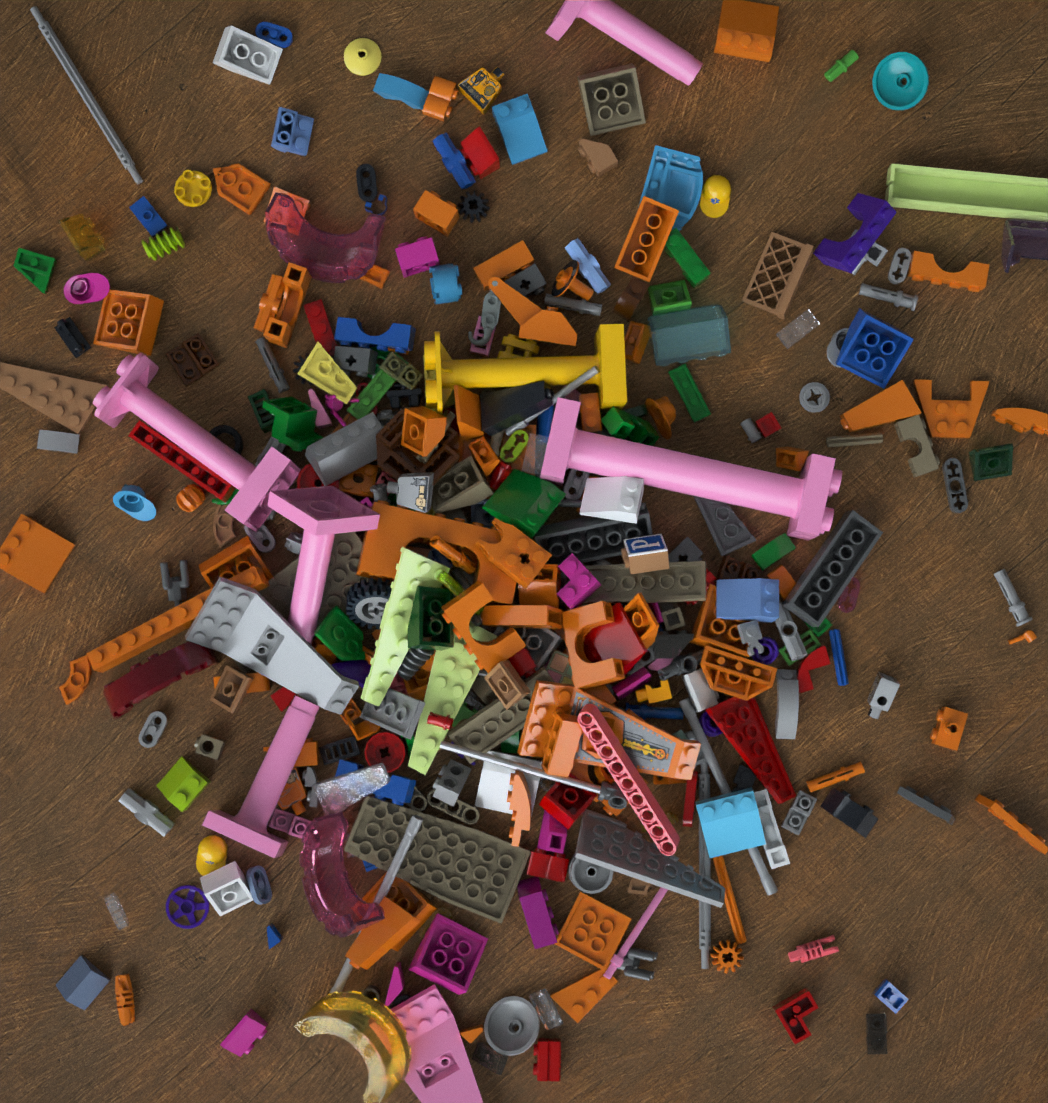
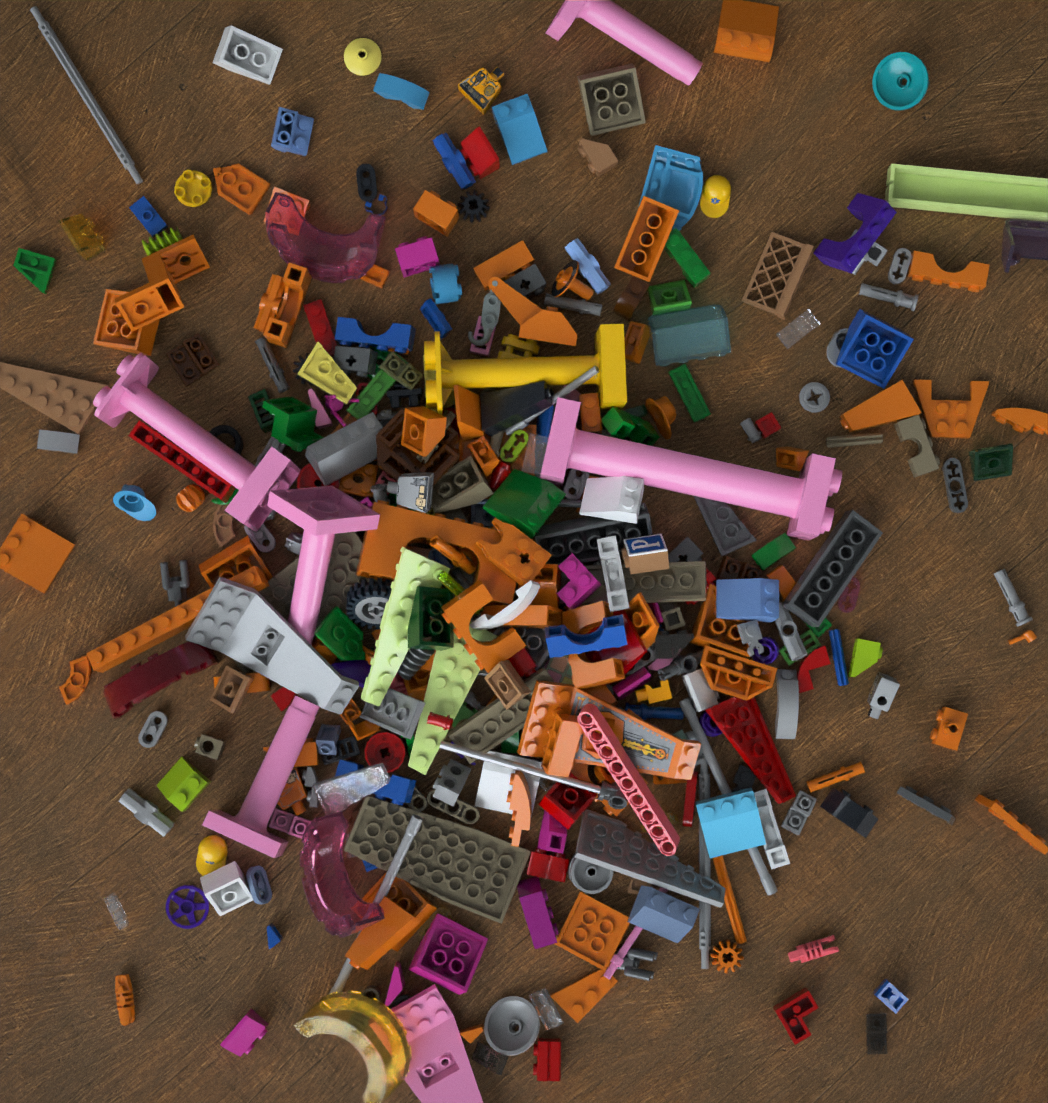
(72, 337): black hinge -> none
(82, 983): sand blue slope -> none
(86, 288): dark pink piece -> none
(161, 293): none -> orange bracket
(275, 34): blue plate -> none
(327, 739): none -> sand blue bracket
(435, 318): none -> blue plate
(440, 98): orange brick -> none
(483, 690): dark tan brick -> none
(526, 595): none -> white slope
(564, 642): none -> blue arch
(613, 573): none -> white slope
(662, 914): none -> sand blue slope
(841, 65): bright green axle -> none
(864, 656): none -> lime slope

